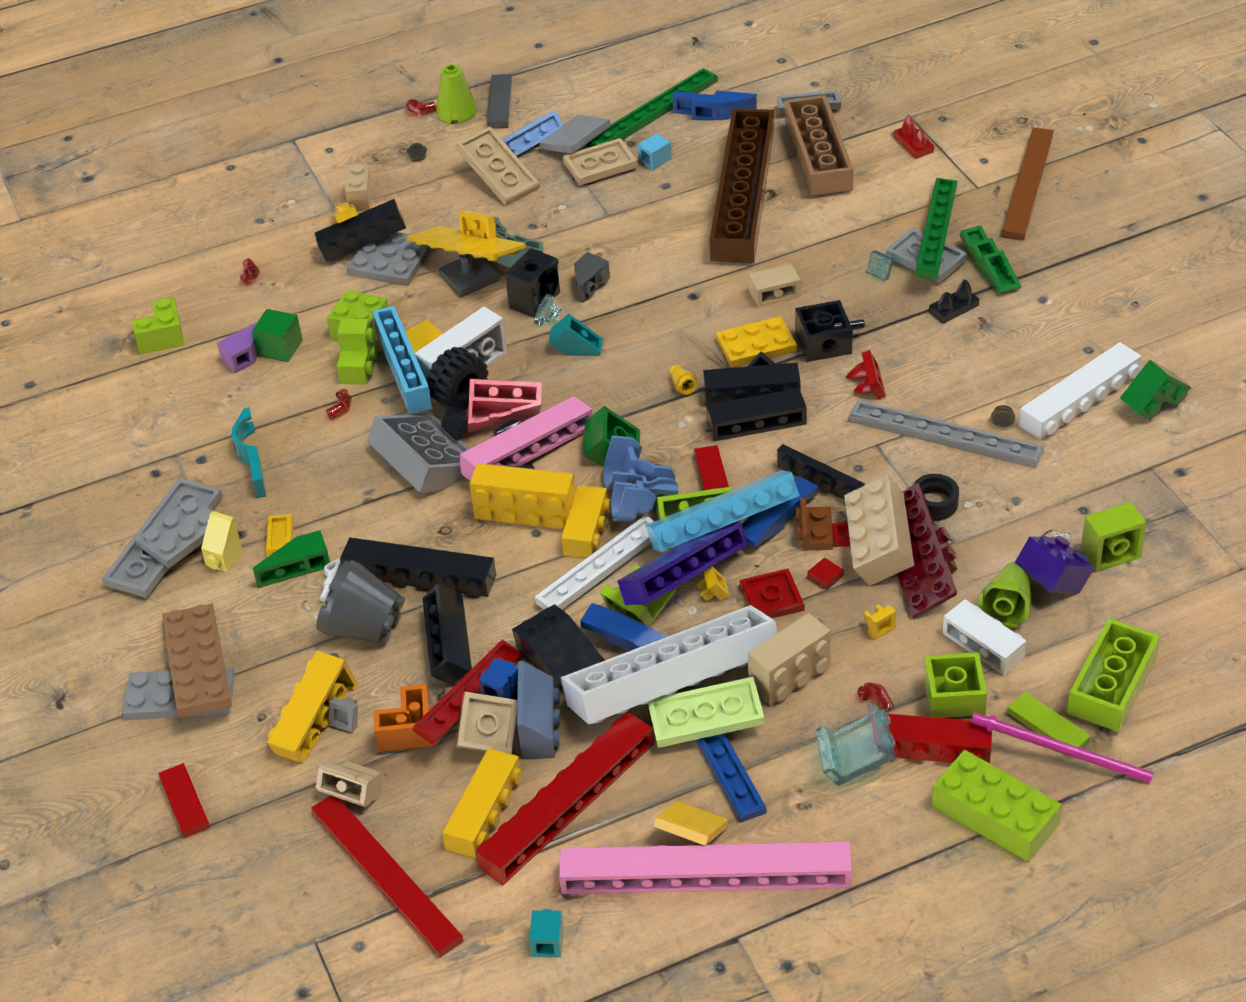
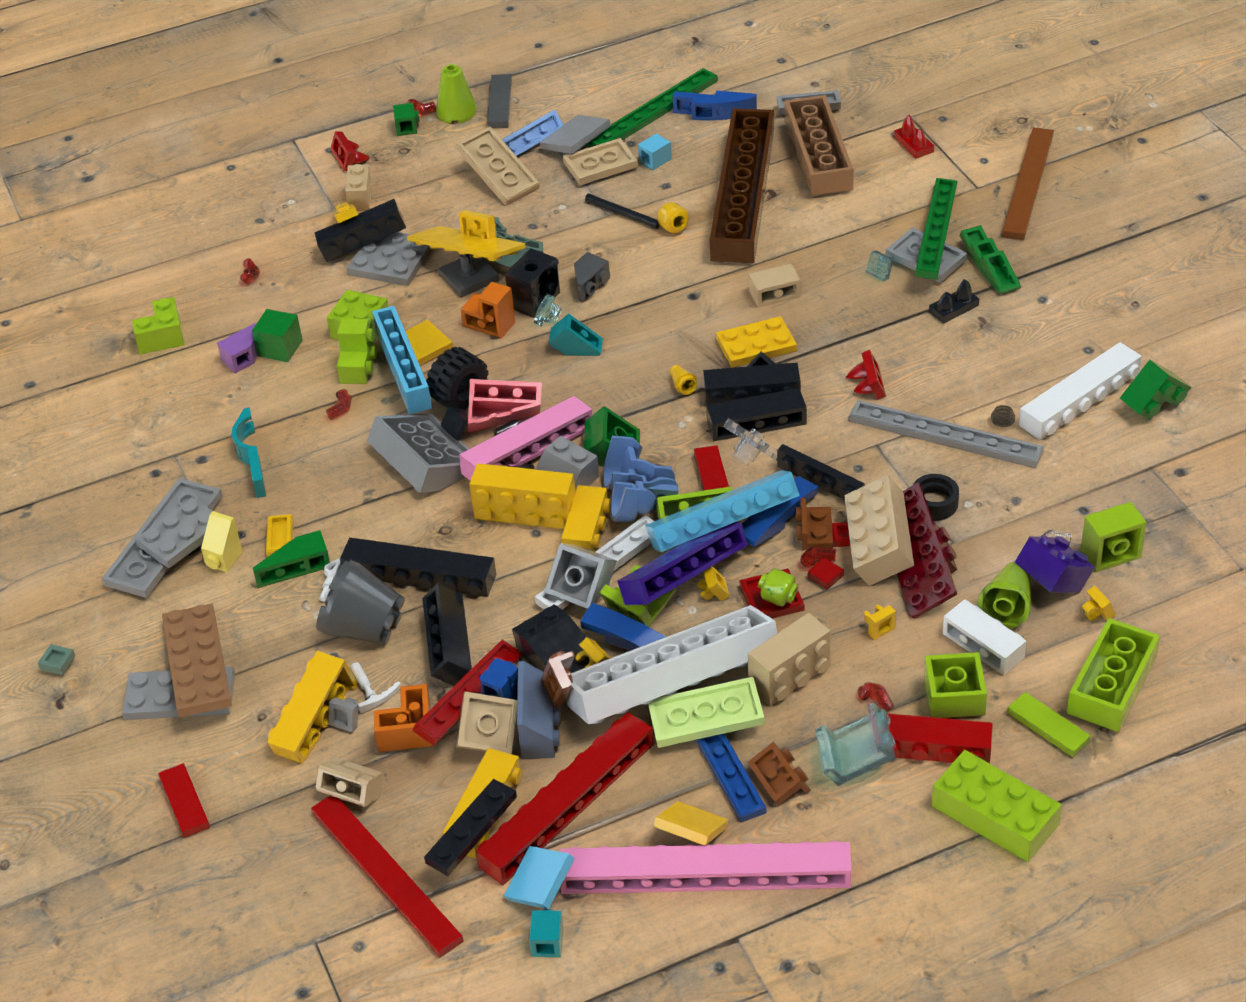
(56, 659): none -> sand green plate
(345, 151): none -> red tile
(373, 700): none -> white piece
(405, 119): none -> green brick
(417, 152): clear smoke plate -> none
(470, 827): none -> black plate
(479, 334): white brick -> none
(490, 311): none -> orange brick
(539, 877): none -> medium azure tile
(557, 677): none -> dark orange bracket
(570, 458): none -> light grey slope
(579, 574): none -> light grey slope
(593, 651): none -> yellow tile
(622, 210): none -> black bar
(673, 217): none -> yellow head
(749, 444): none -> clear plant
(777, 773): none -> dark orange bracket
(778, 587): none -> lime head
(815, 554): none -> clear red arm
(825, 330): black piece -> none
(992, 723): dark pink bar -> none
(1097, 605): none -> yellow tile

